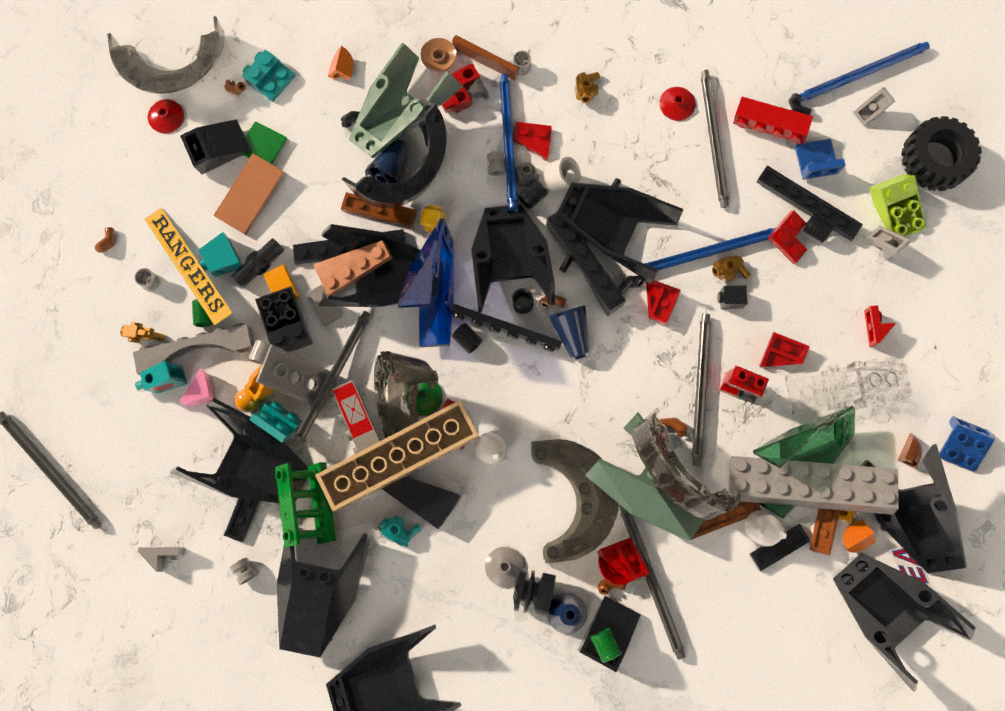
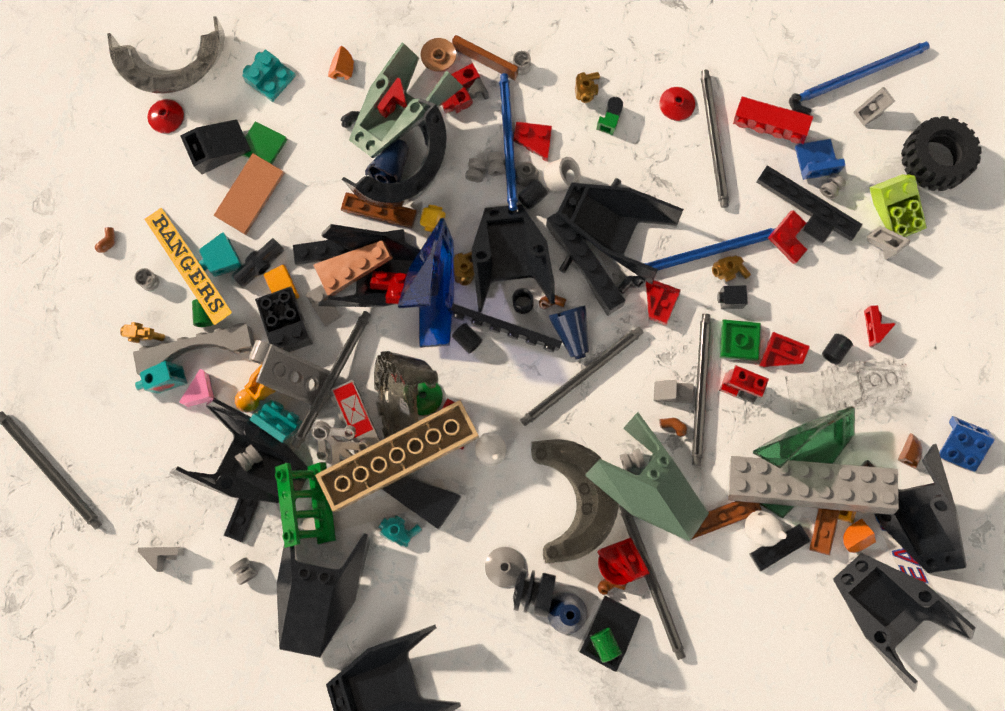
(231, 88): dark orange arm -> none
(248, 458): none -> light grey wheel
(338, 446): none -> light grey plant
(389, 281): none -> red plate
(394, 96): none -> red slope
(463, 269): none -> pearl gold piece
(476, 169): none -> light grey wheel
(581, 376): none -> dark grey piece
(613, 110): none -> leg
(632, 460): none -> light grey wheel
(673, 391): none -> light grey slope
(673, 477): clear smoke windscreen -> none
(740, 340): none -> green tile
(832, 186): none -> light grey wheel
(837, 348): none -> black piece

